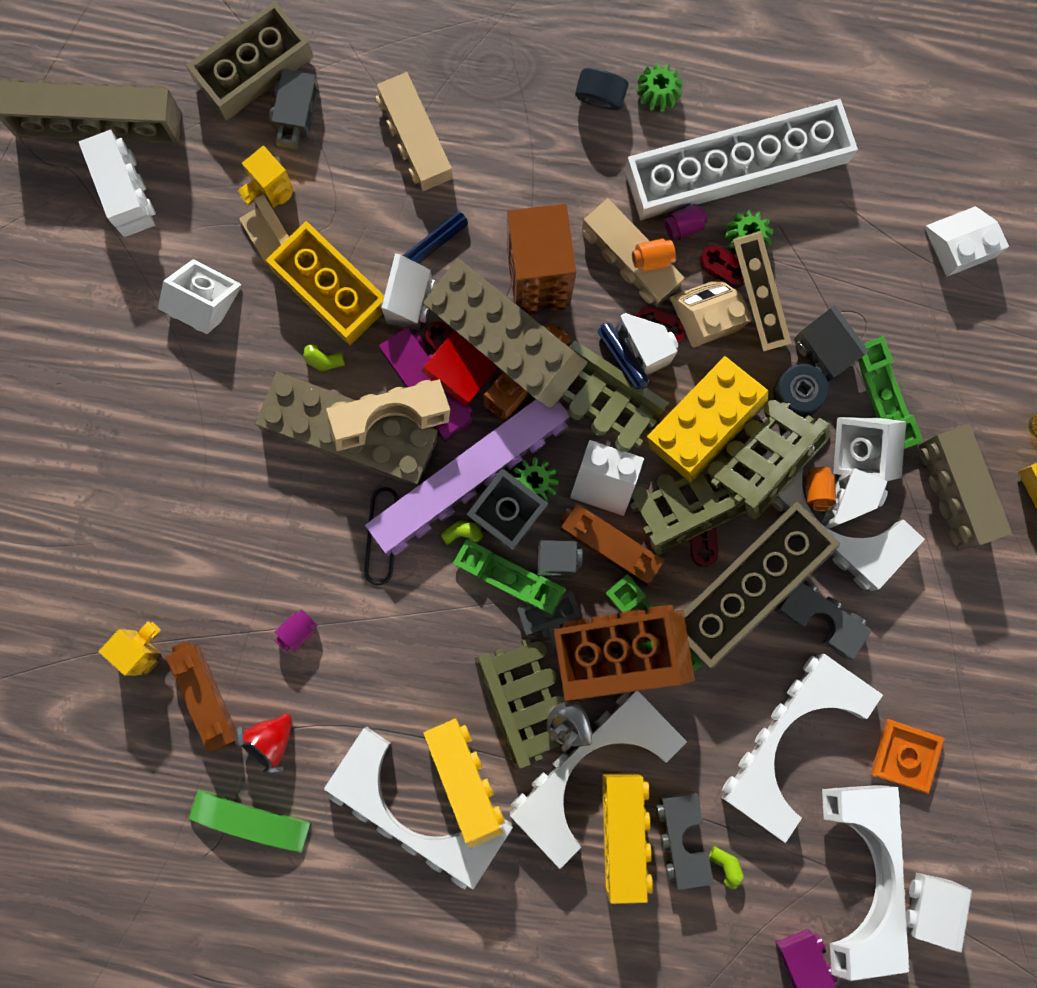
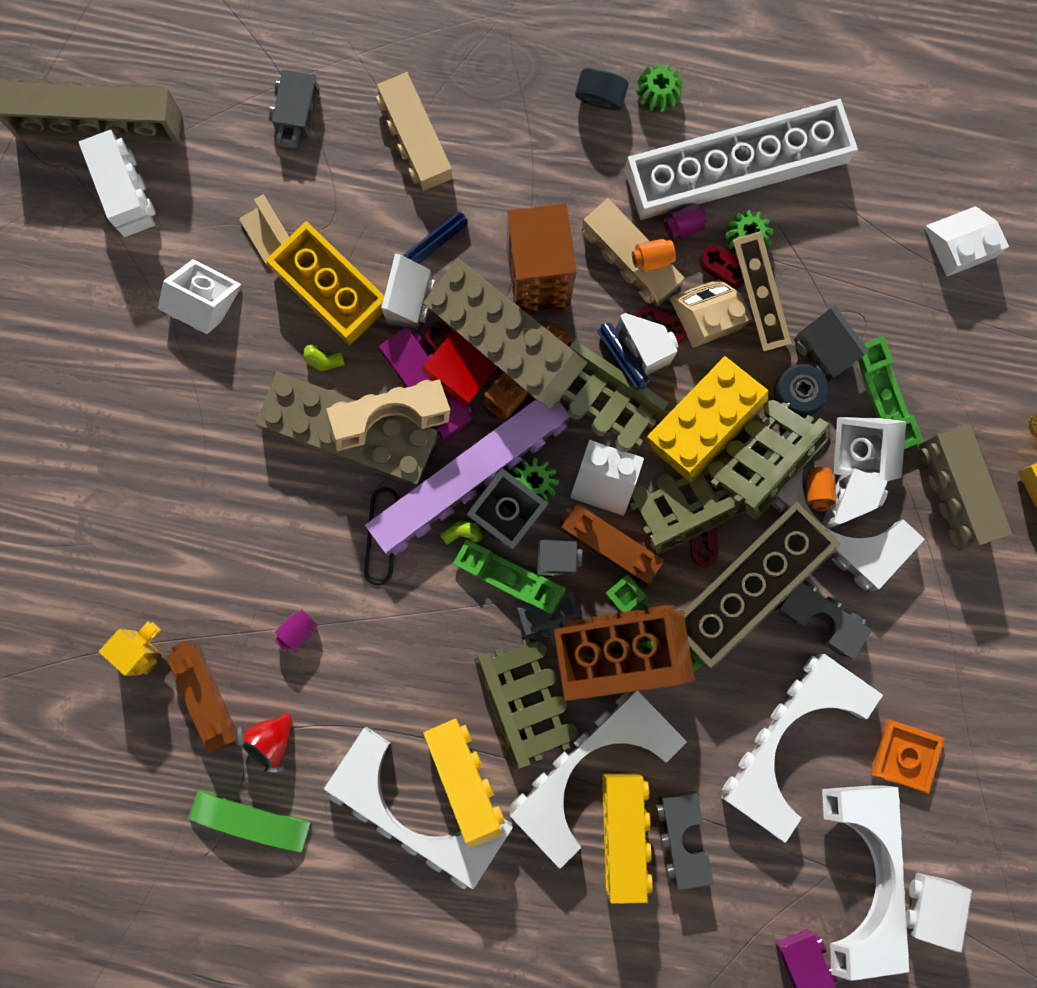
(250, 60): dark tan brick -> none
(266, 178): yellow brick -> none
(569, 725): flat silver piece -> none
(731, 866): lime arm -> none

